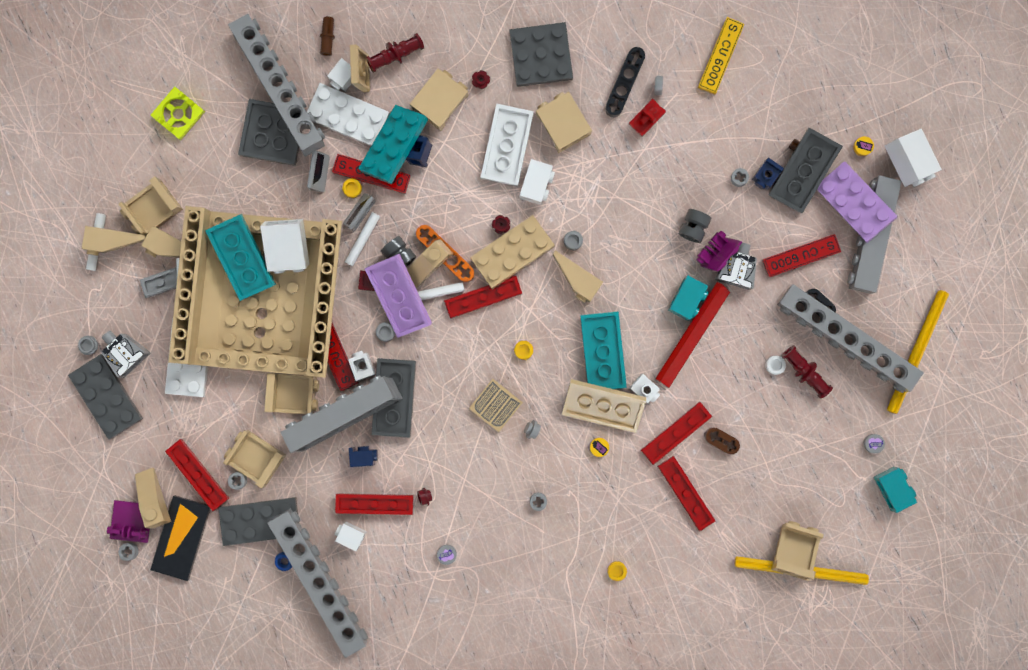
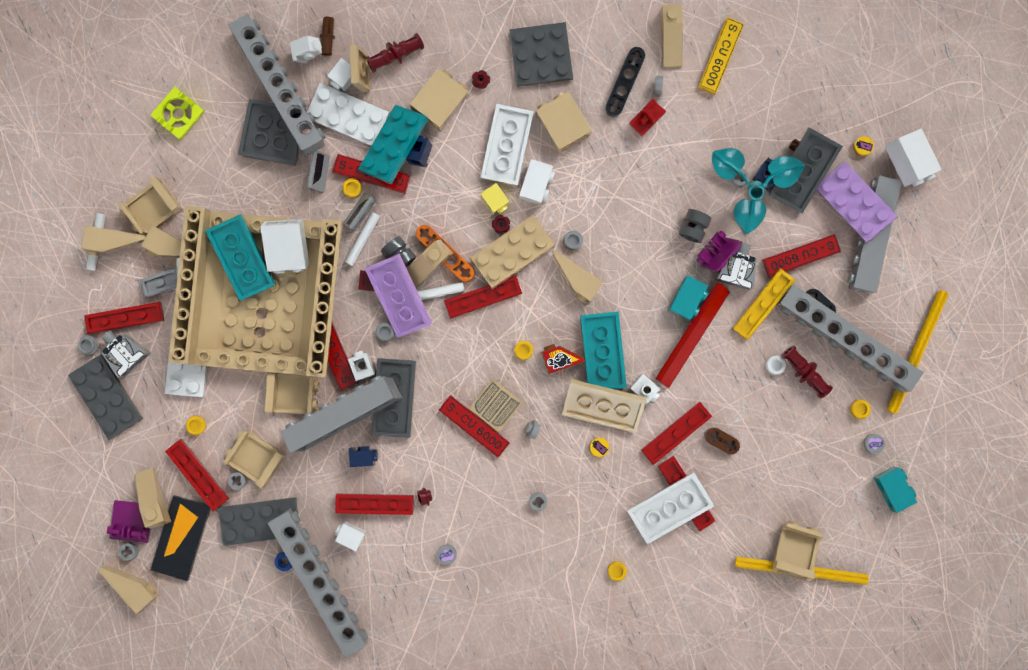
(124, 318): none -> red tile
(132, 589): none -> tan slope
(196, 425): none -> yellow tile
(305, 49): none -> white brick
(474, 426): none -> red tile
(495, 199): none -> light yellow brick
(559, 358): none -> slope
(670, 507): none -> white plate
(671, 35): none -> tan slope
(747, 212): none -> teal plant
(763, 304): none -> yellow tile
(860, 409): none -> yellow tile

